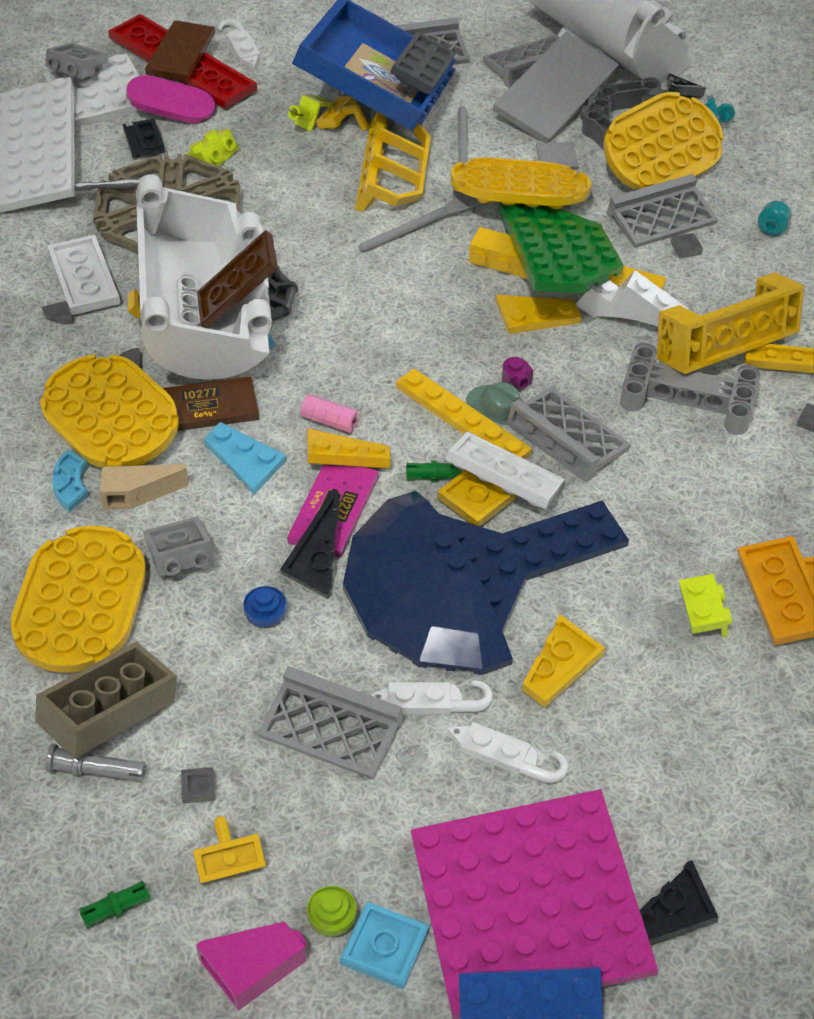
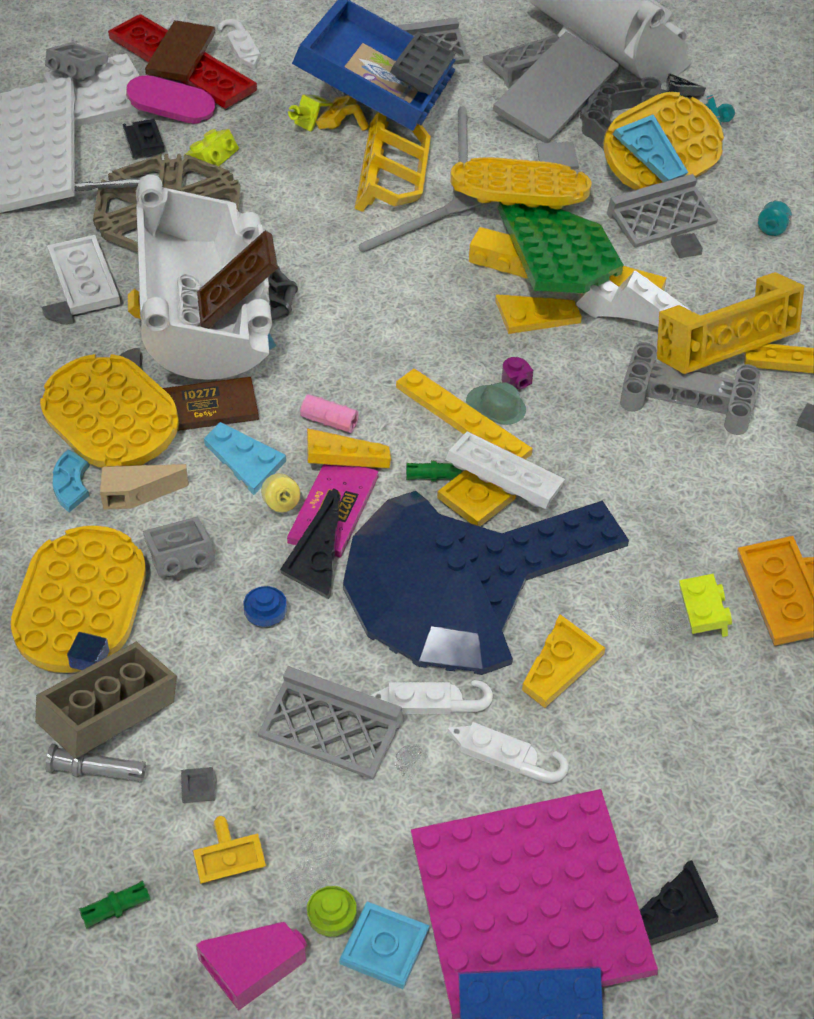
(87, 650): none -> clear blue piece
(280, 492): none -> light yellow head
(560, 442): light grey fence -> none
(652, 148): none -> medium azure wing

